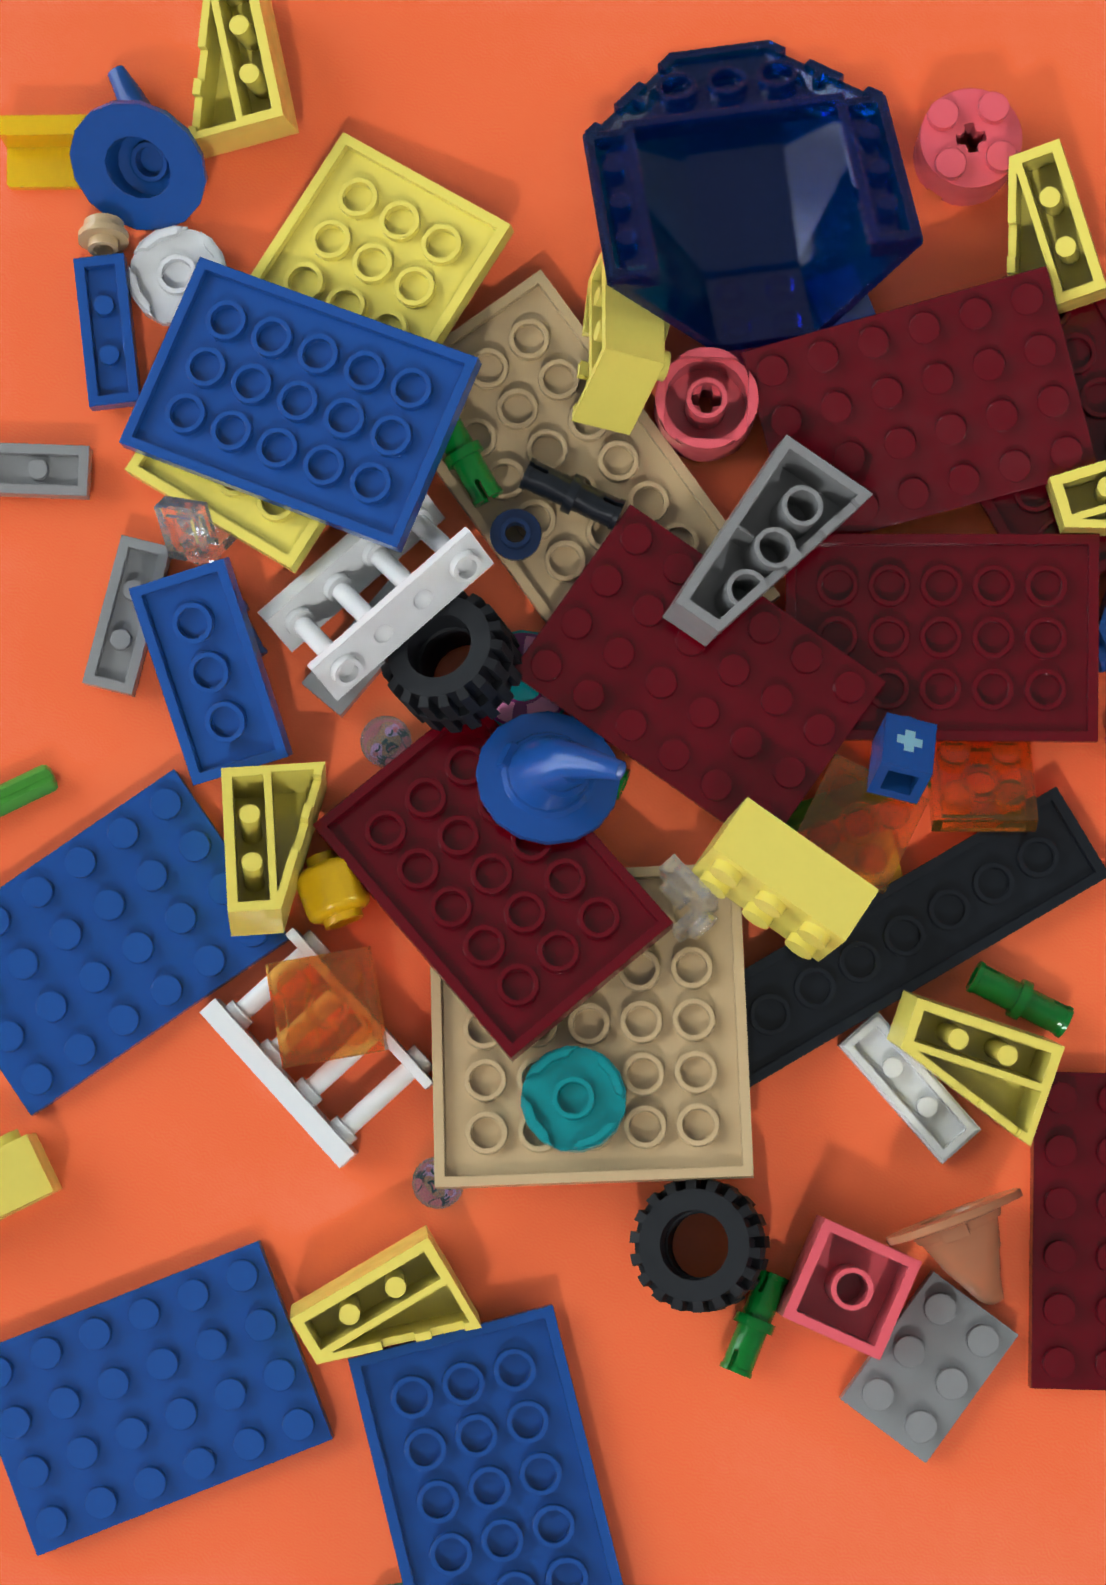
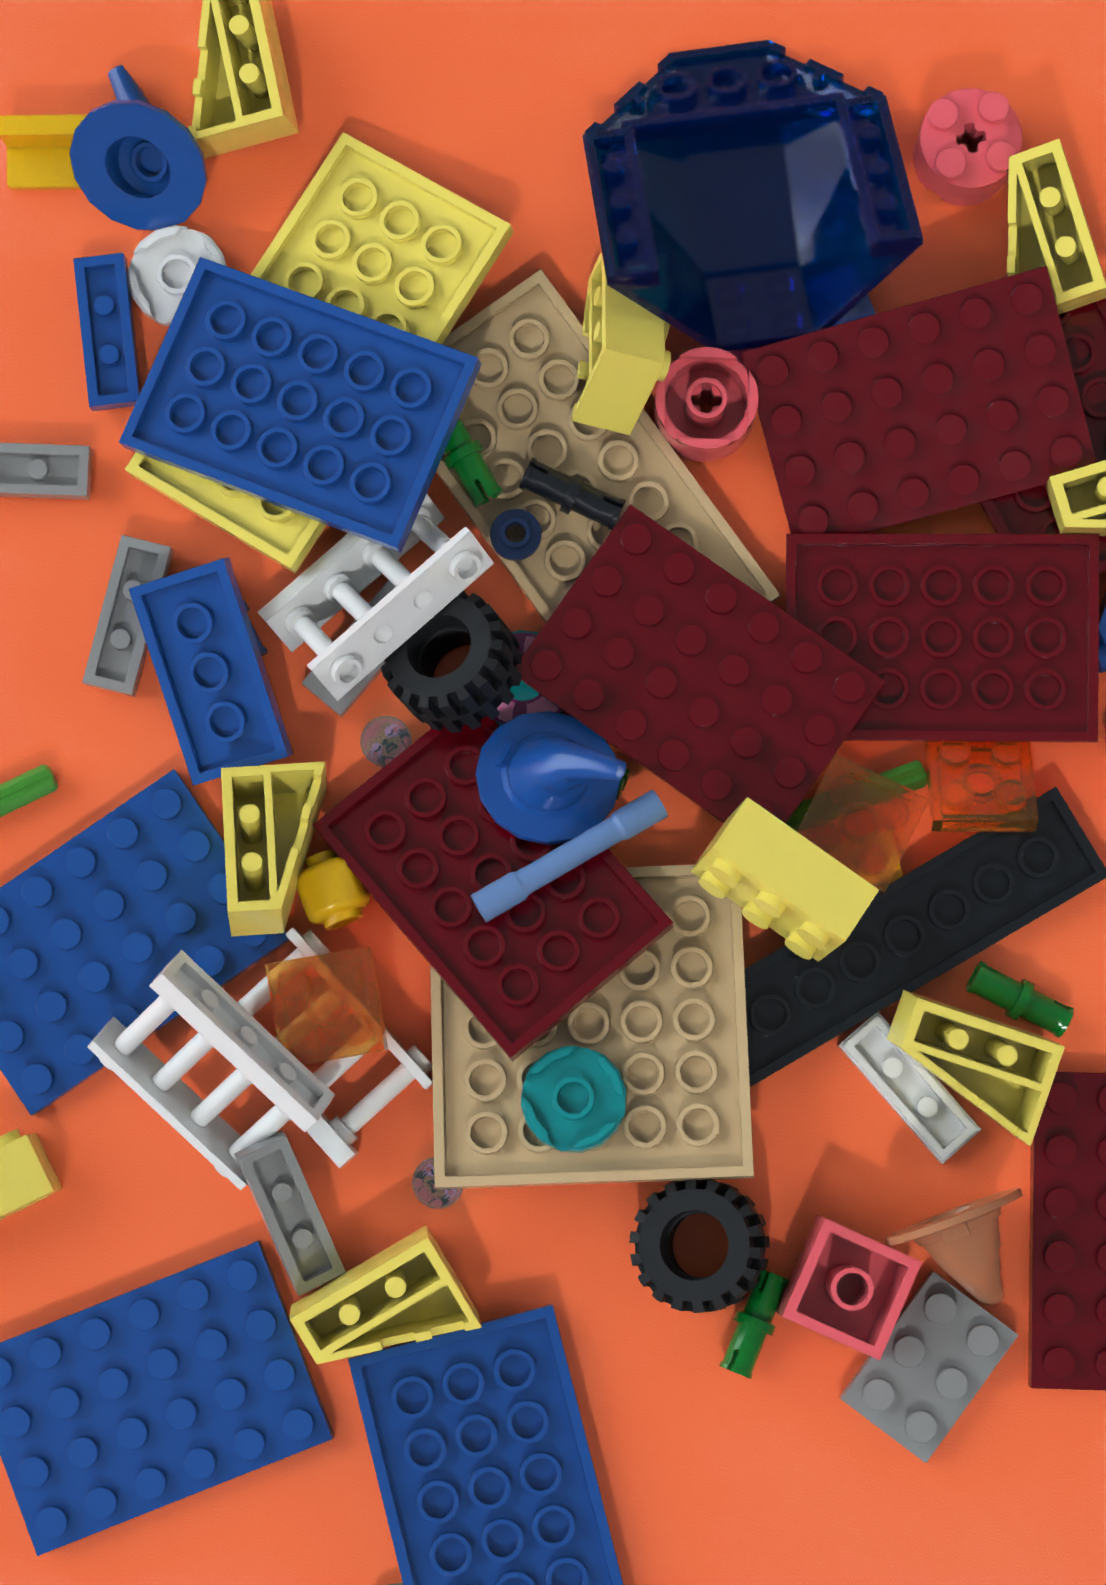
(103, 234): tan plate -> none
(190, 531): clear bracket -> none
(239, 1038): none -> white fence
(290, 1213): none -> light grey plate
(620, 826): none -> medium blue piece
(684, 889): clear bracket -> none
(772, 528): light grey wedge -> none
(902, 758): blue brick -> none

